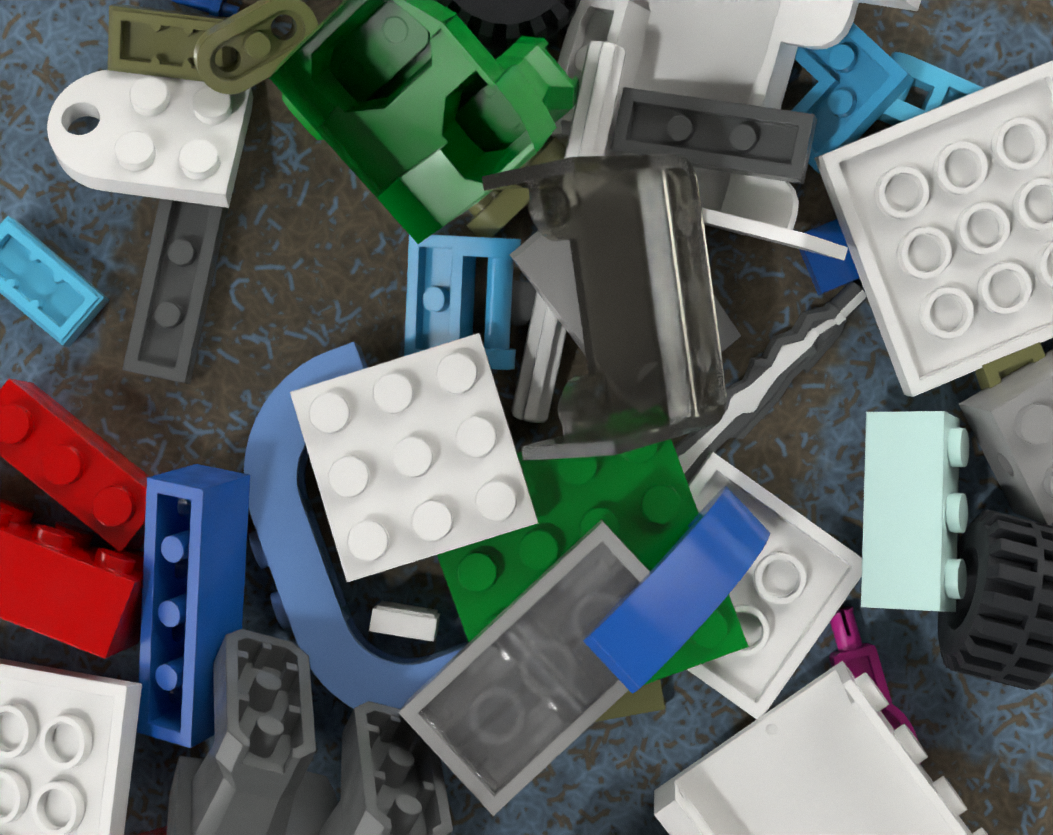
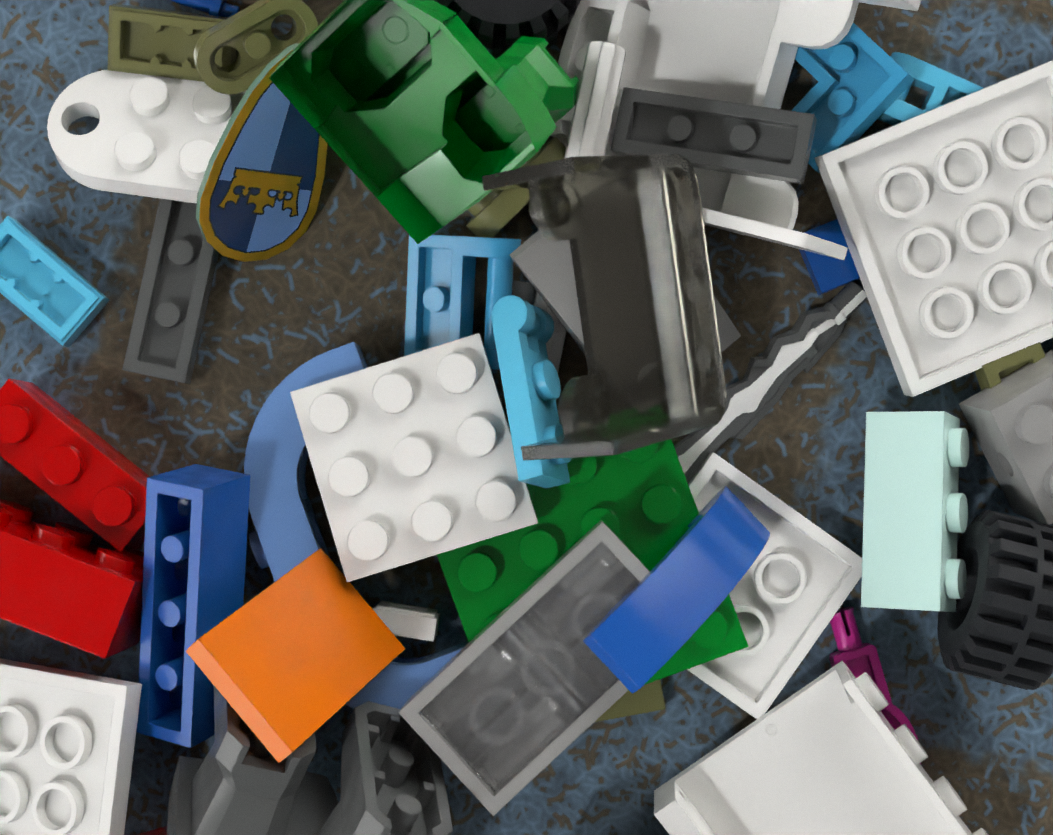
(262, 175): none -> shield
(296, 653): none -> orange tile
(529, 386): none -> medium azure plate

